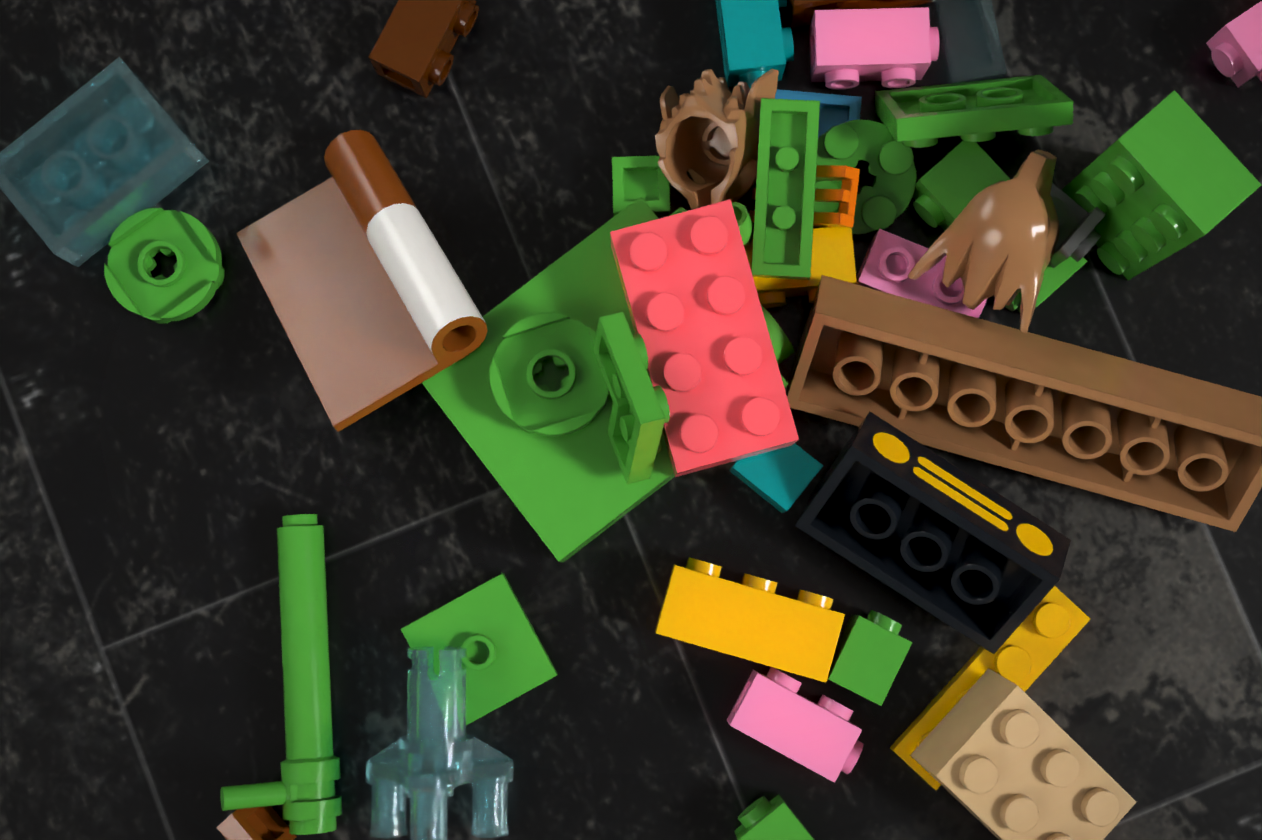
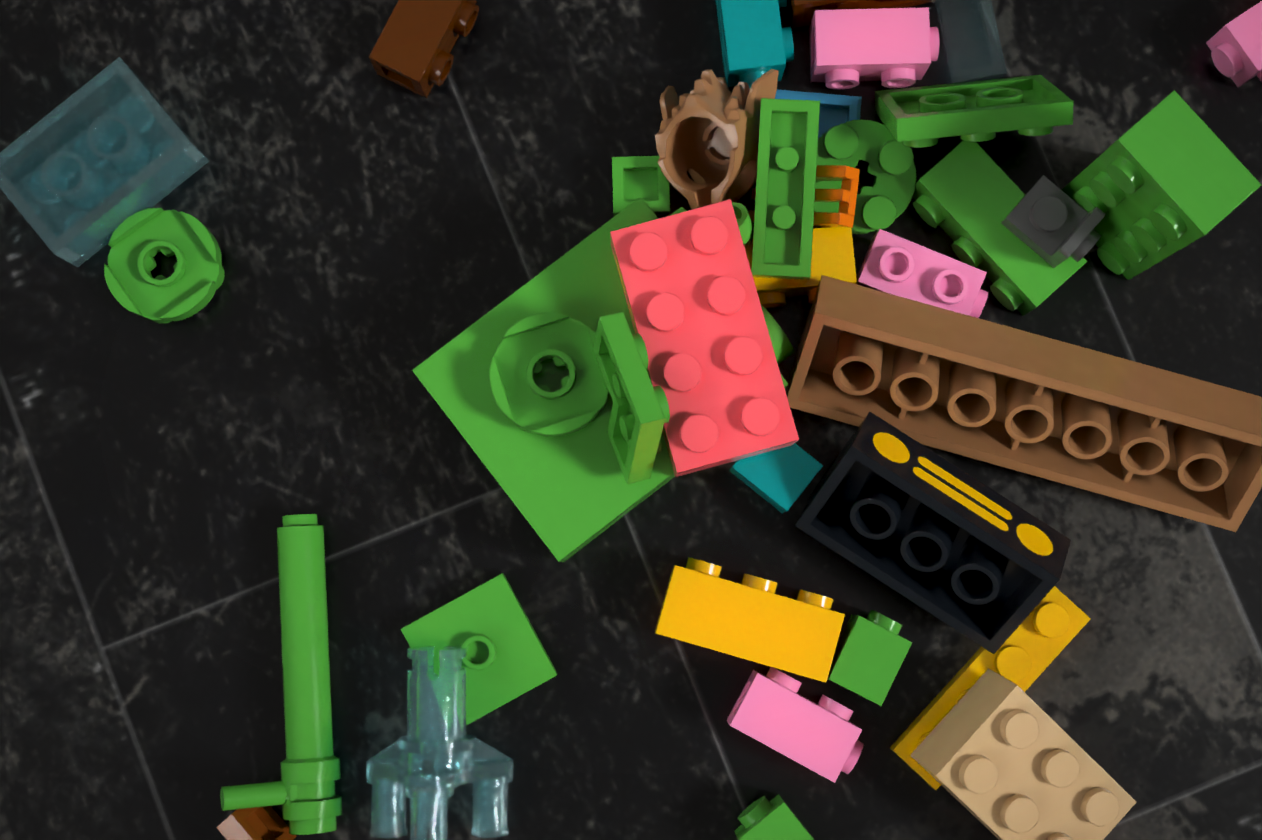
(362, 284): door -> none
(1002, 240): medium nougat piece -> none

